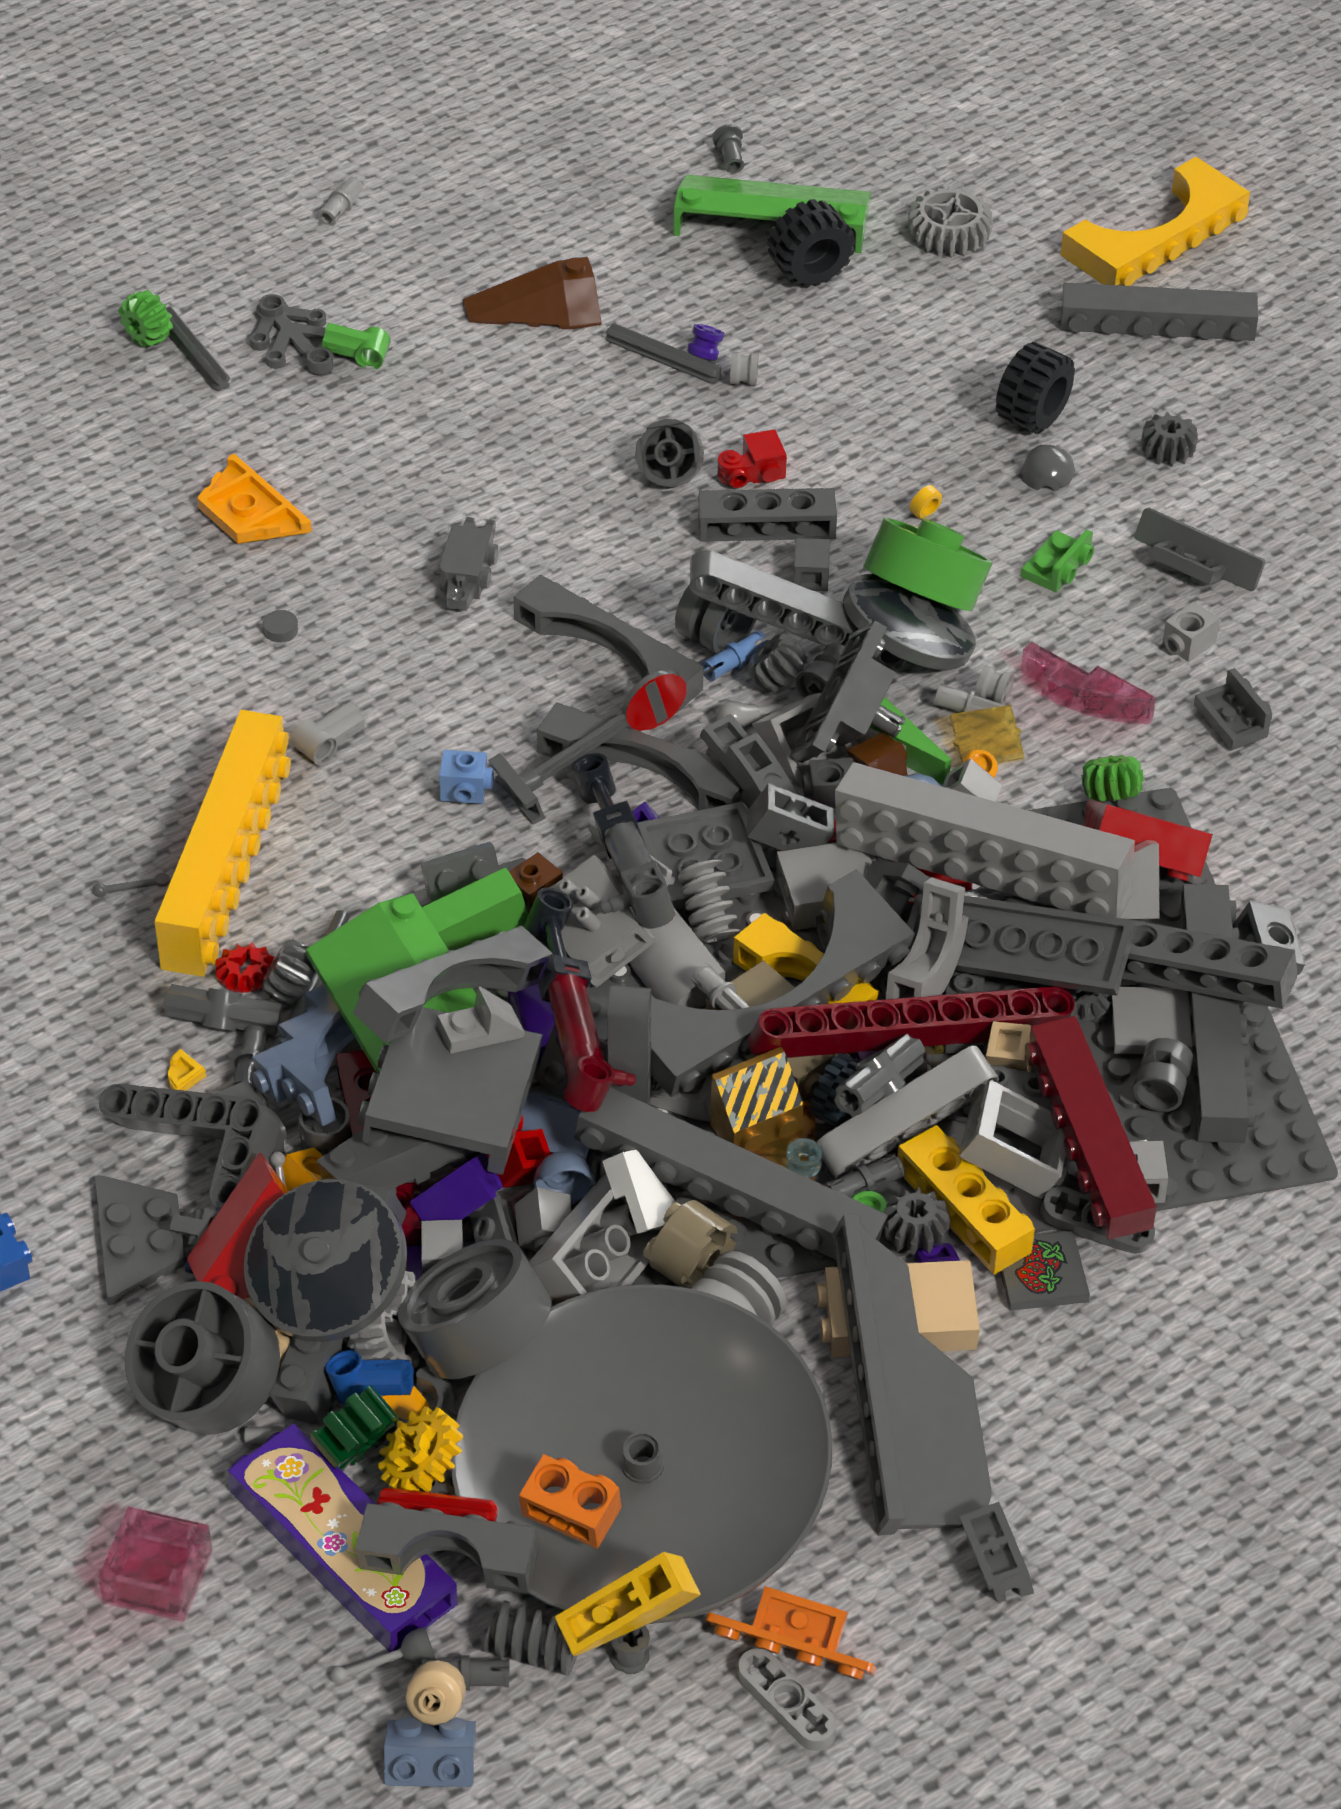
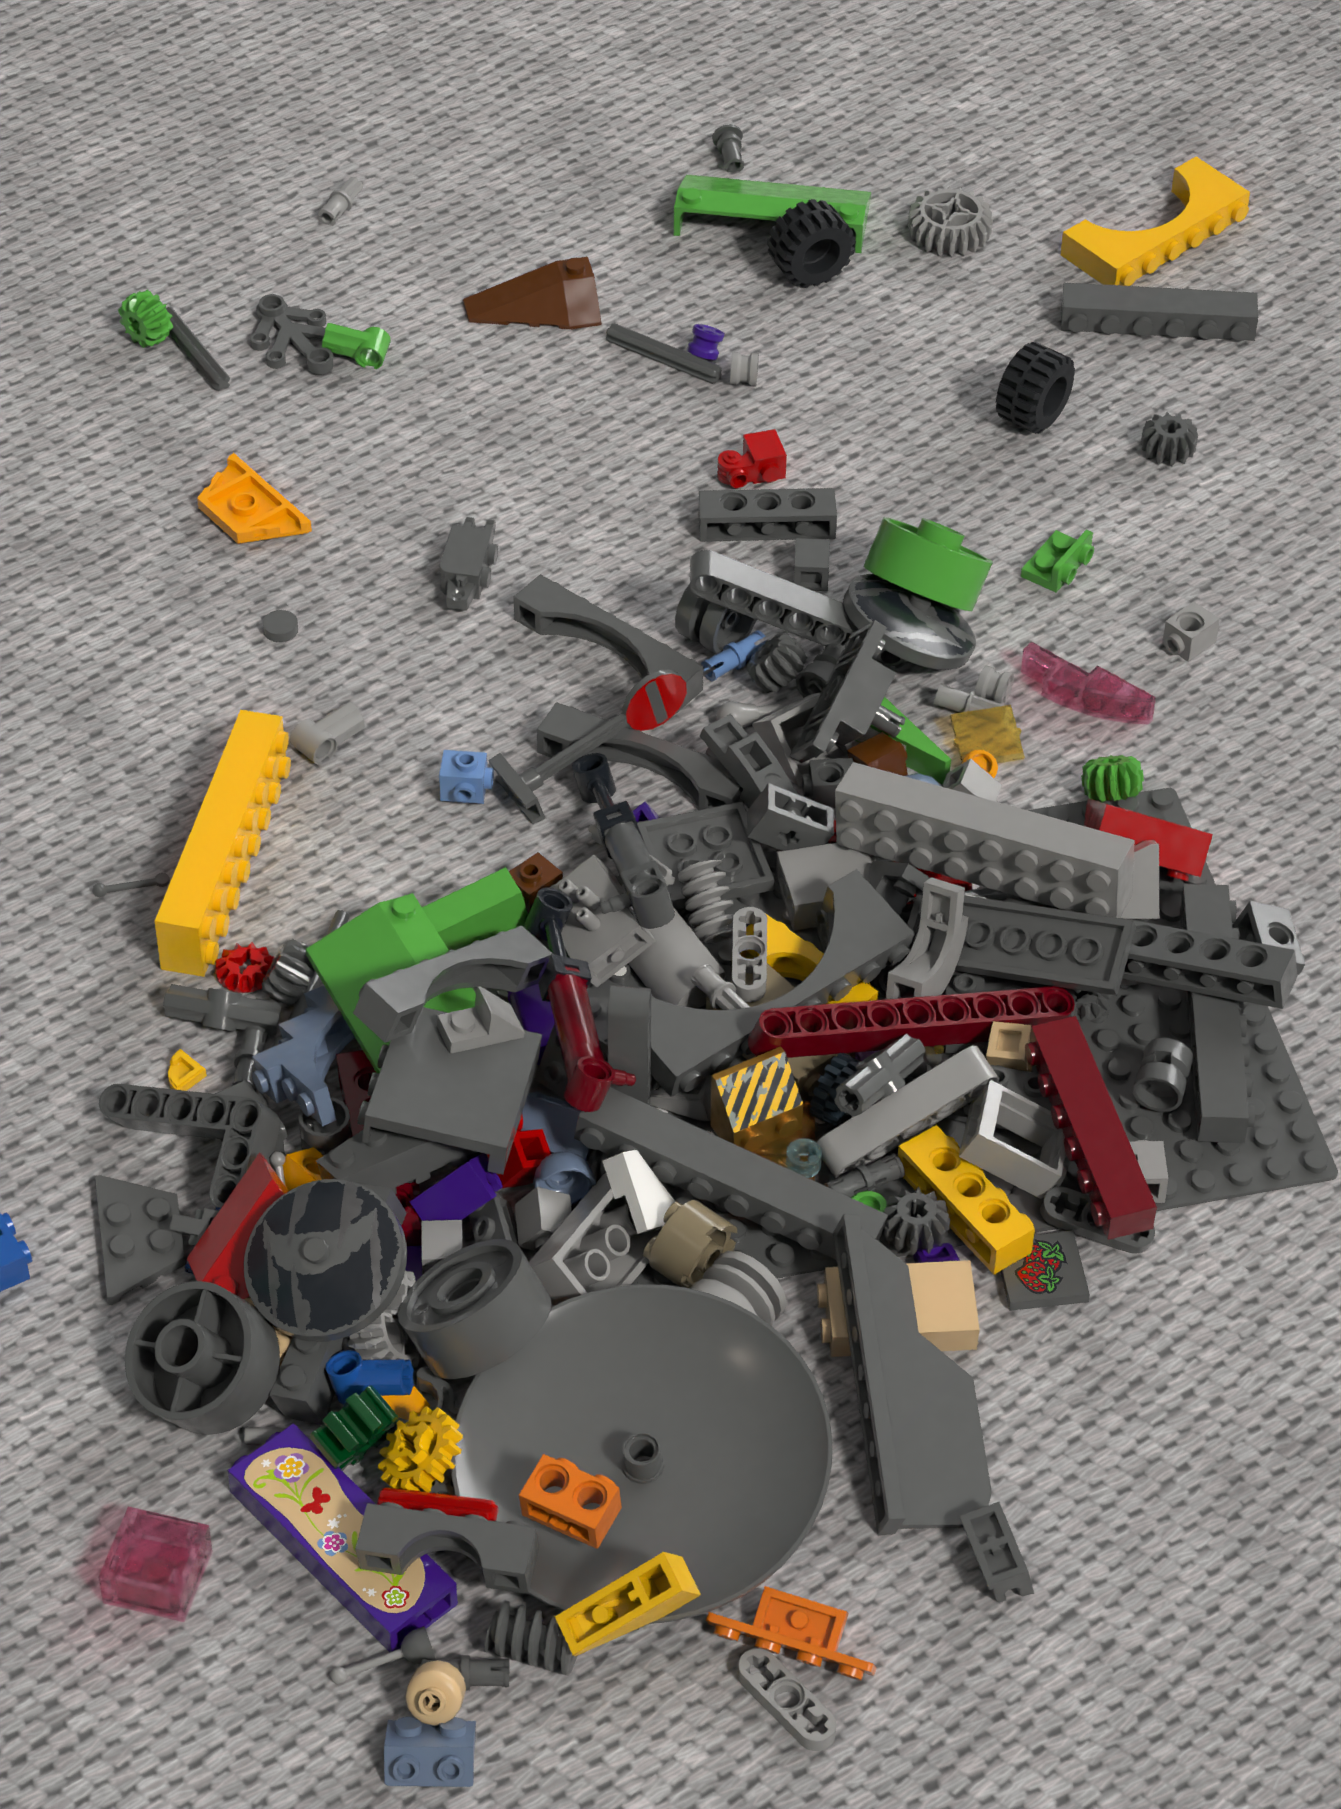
(458, 870): dark grey bracket -> none
(631, 1651): dark grey bush -> none
(669, 453): dark grey cylinder -> none
(755, 942): none -> light grey beam
(925, 502): yellow tile -> none
(1047, 467): dark grey hair -> none
(1149, 1014): light grey tile -> none
(1196, 552): dark grey bracket -> none
(1235, 711): dark grey bracket -> none

